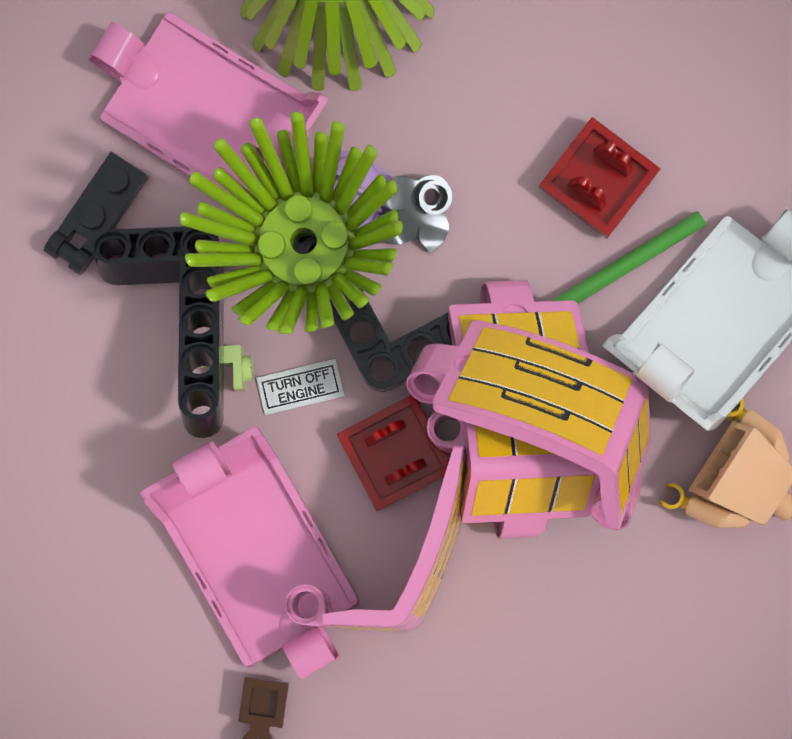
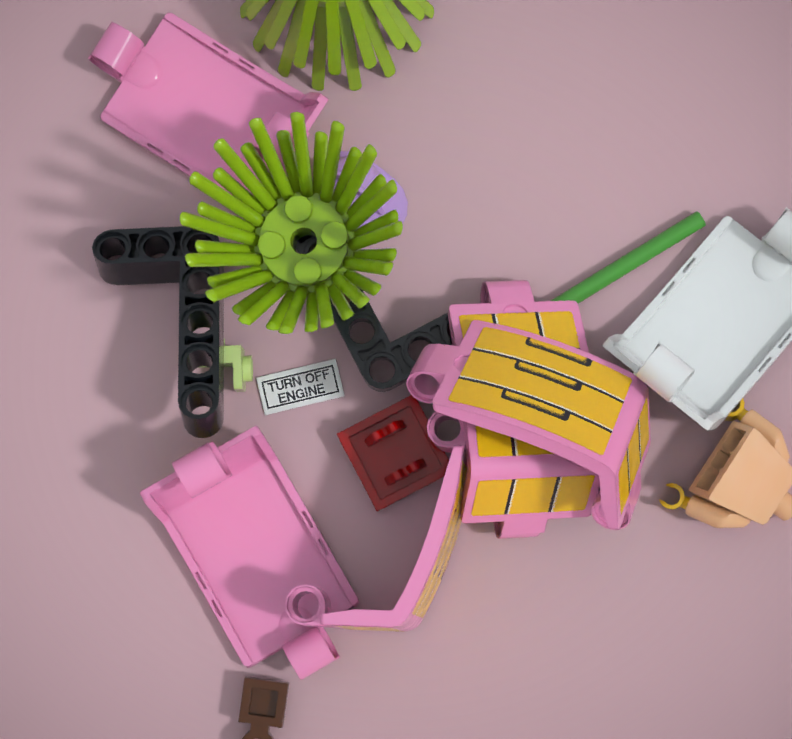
(96, 211): black plate -> none
(420, 219): dark grey plate -> none
(599, 177): red plate -> none

